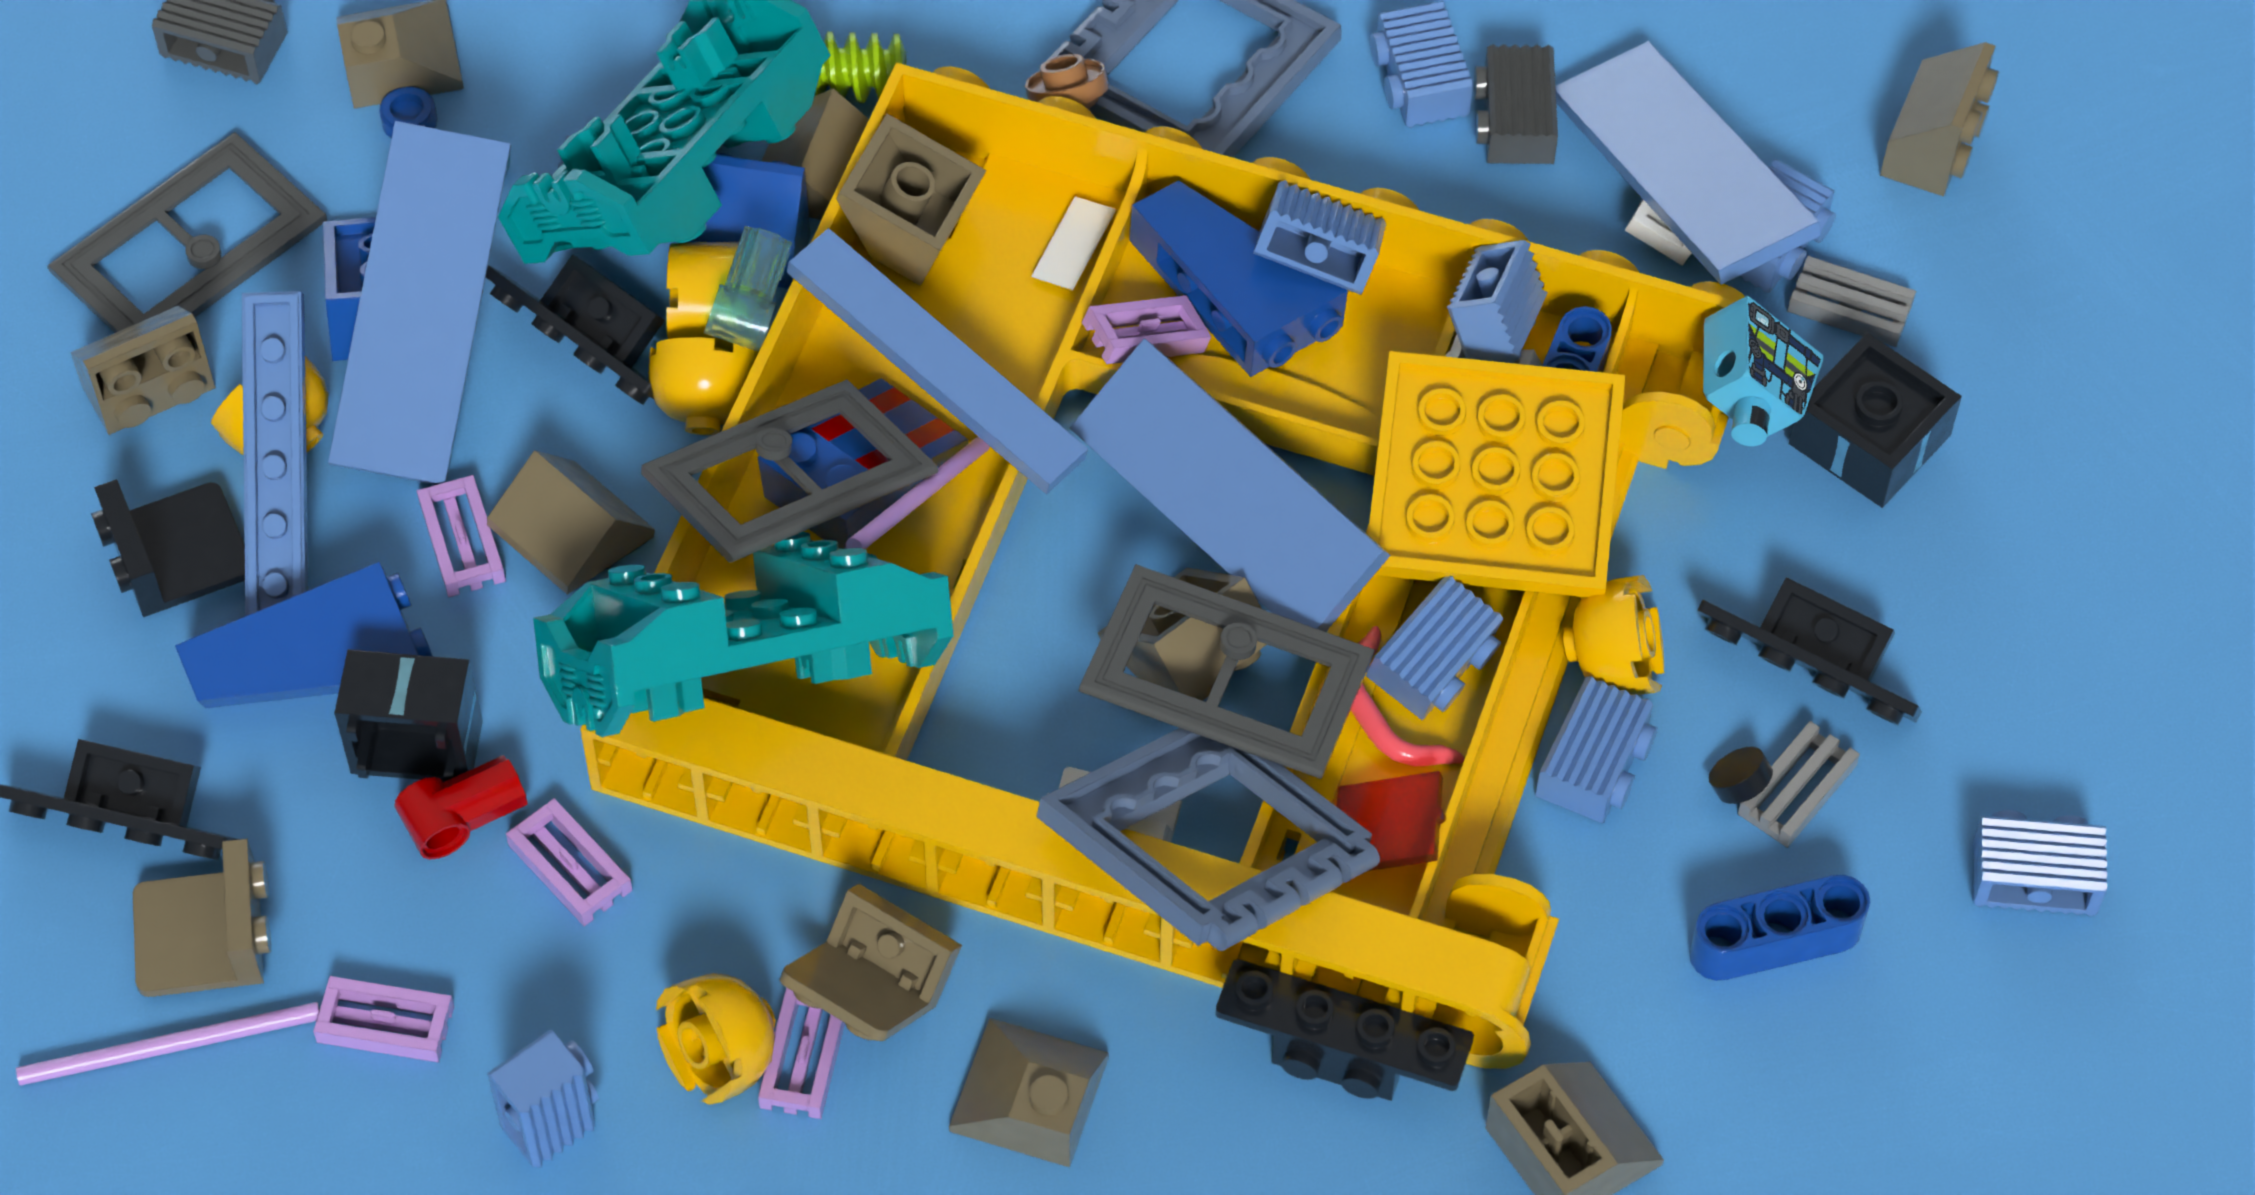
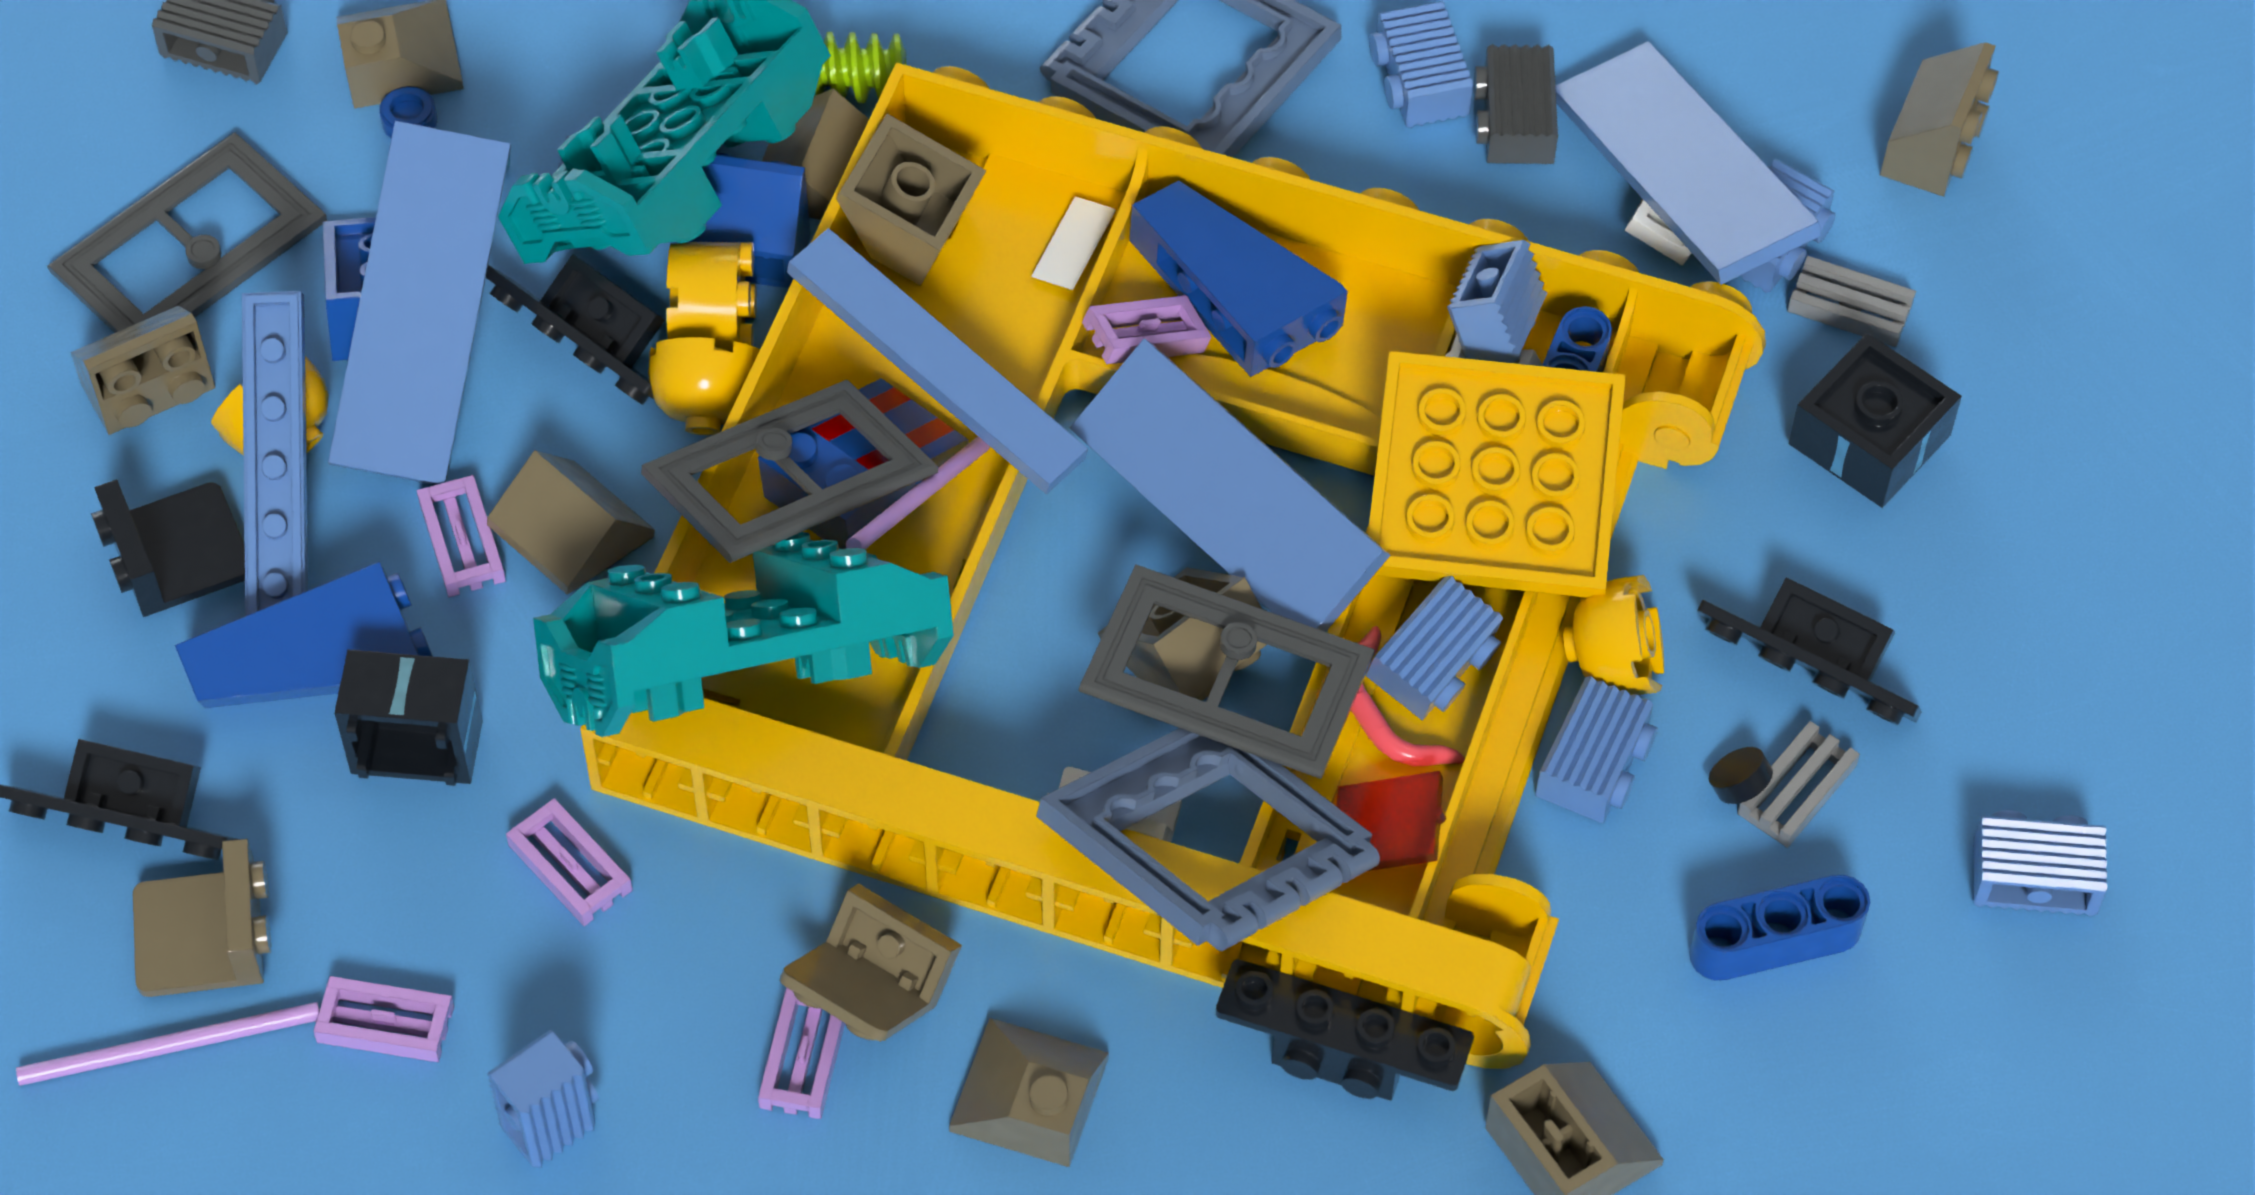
(445, 812): red piece -> none
(716, 1035): yellow cylinder -> none
(746, 300): clear light blue piece -> none
(1069, 78): medium nougat plate -> none
(1320, 237): medium blue brick -> none
(1757, 370): medium azure torso -> none

